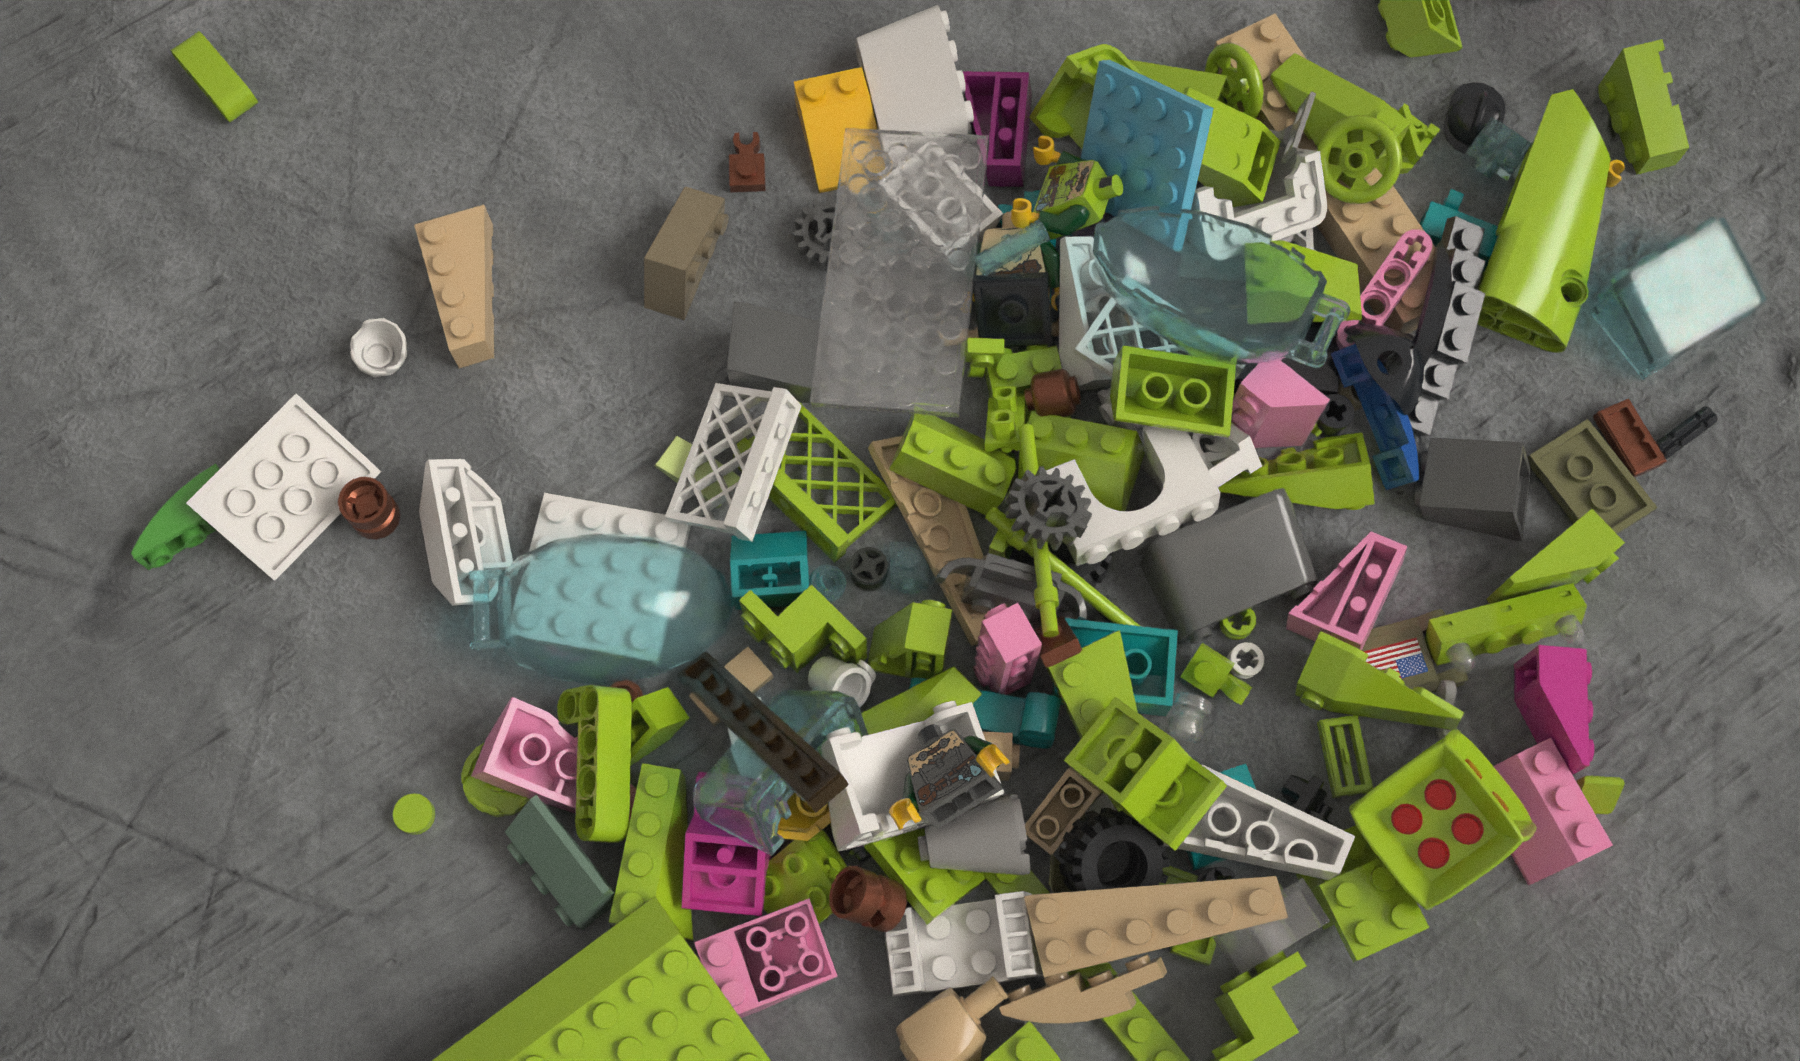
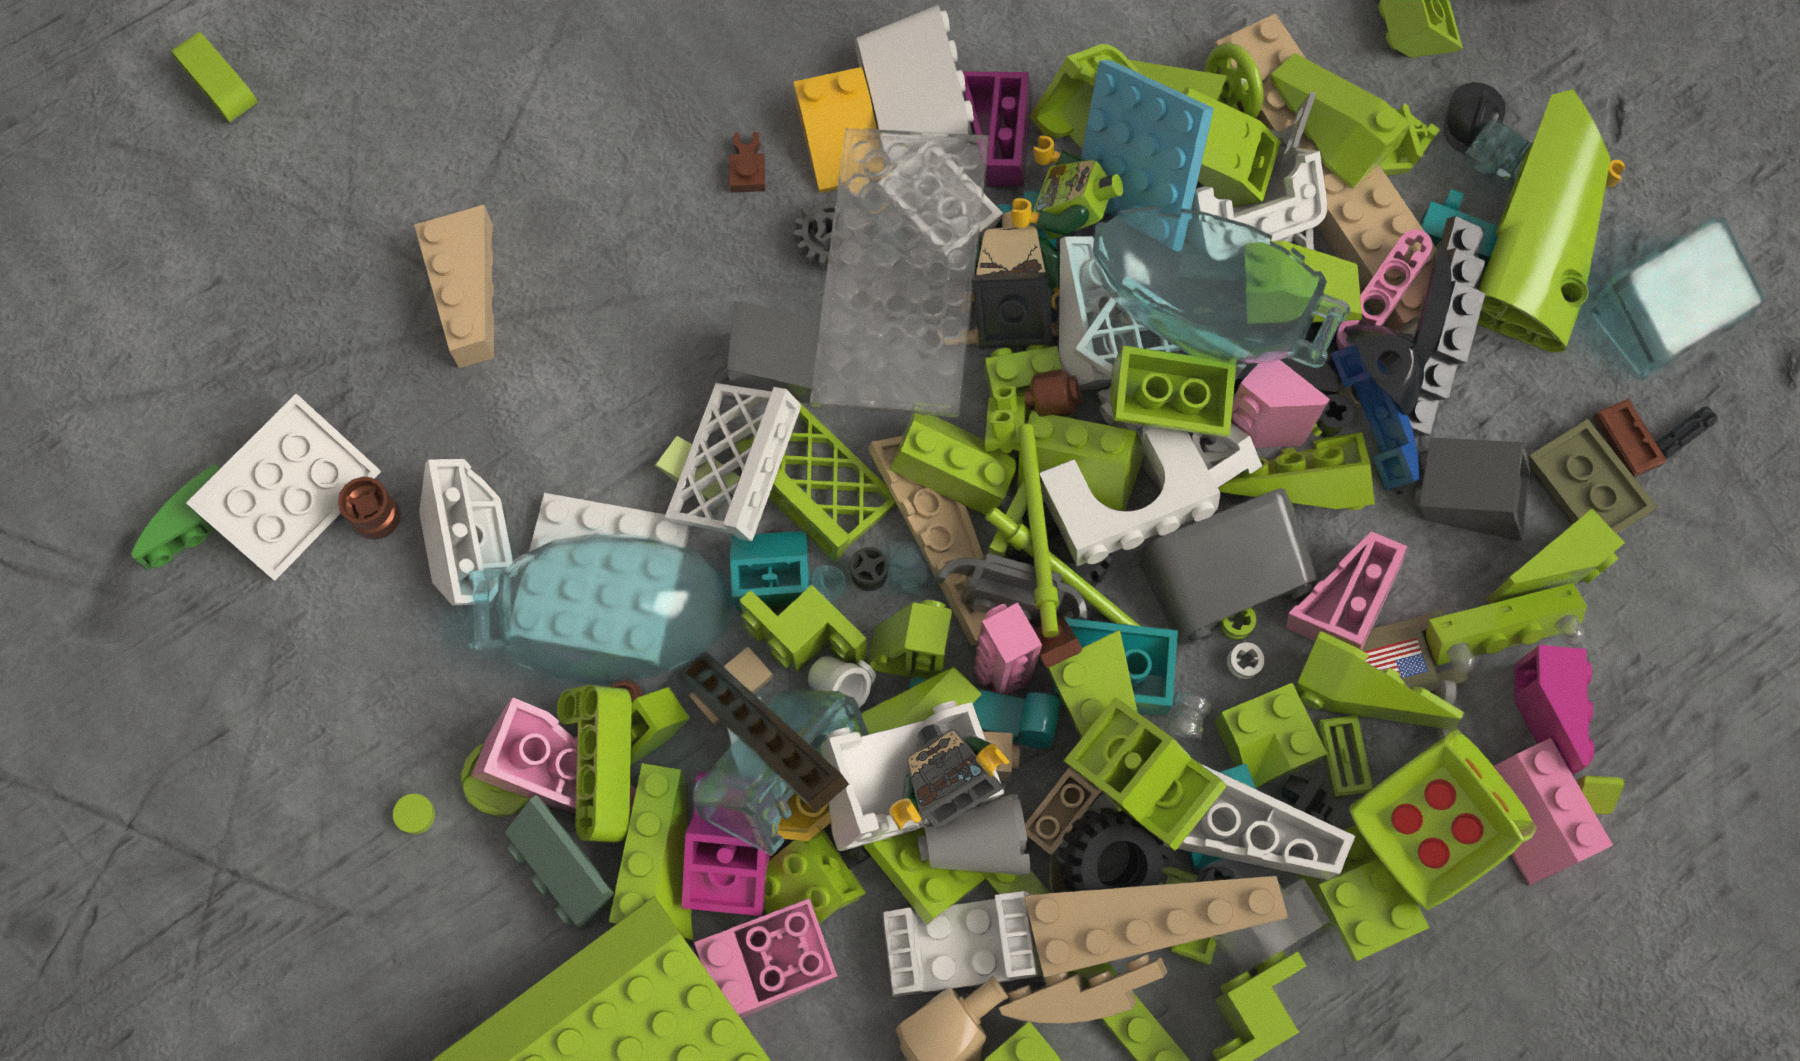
(378, 347): white hair -> none
(682, 252): dark tan wedge -> none
(867, 899): copper wheel -> none
(982, 354): lime plate -> none
(1011, 248): clear light blue pin -> none
(1061, 522): dark grey gear -> none
(1210, 672): lime plate -> none
(1271, 735): none -> lime slope
(1388, 165): lime plate -> none
(1642, 108): lime wedge -> none

